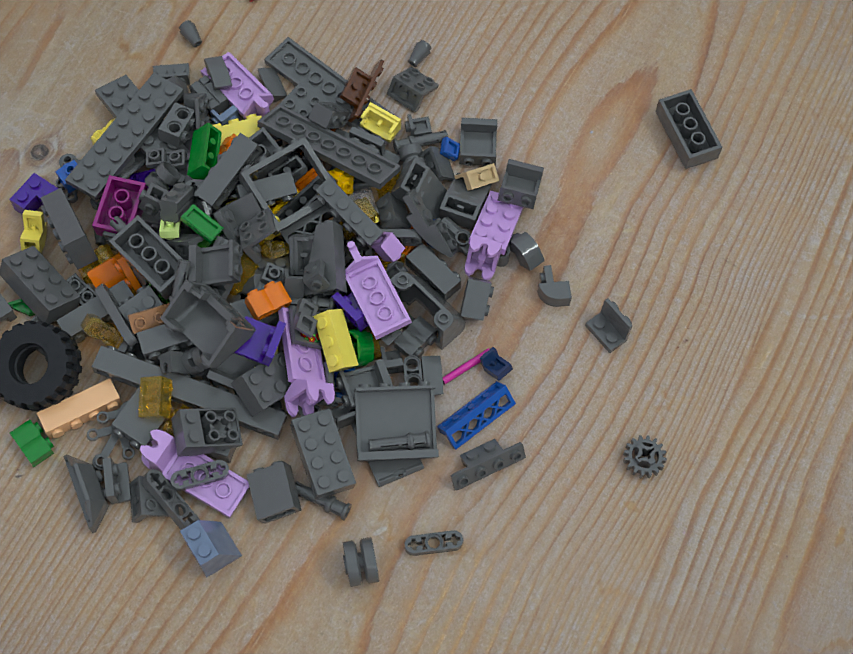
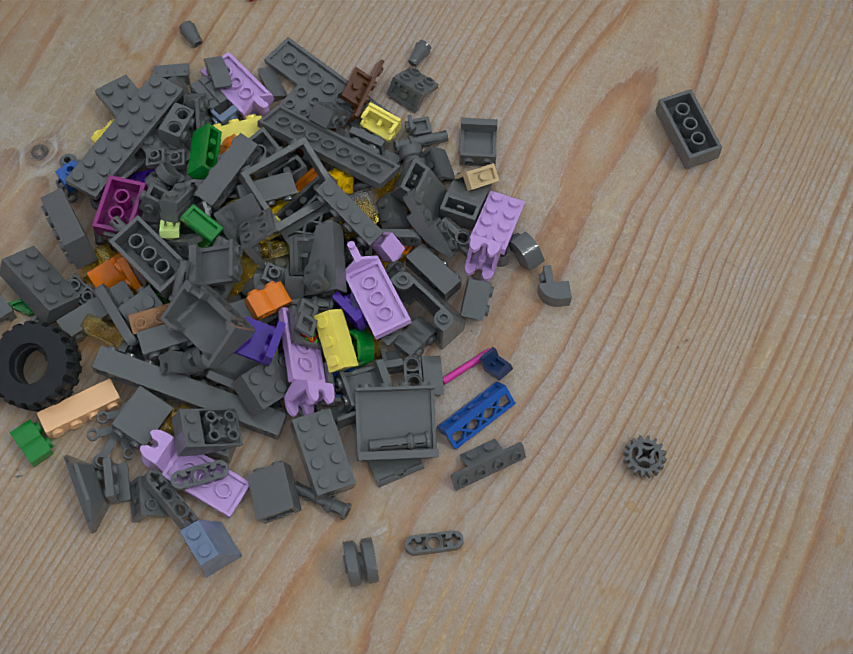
(30, 193): dark purple brick -> none
(34, 230): light yellow brick -> none
(155, 397): clear yellow bracket -> none
(450, 148): blue tile -> none
(520, 184): dark grey panel -> none
(610, 326): dark grey bracket -> none

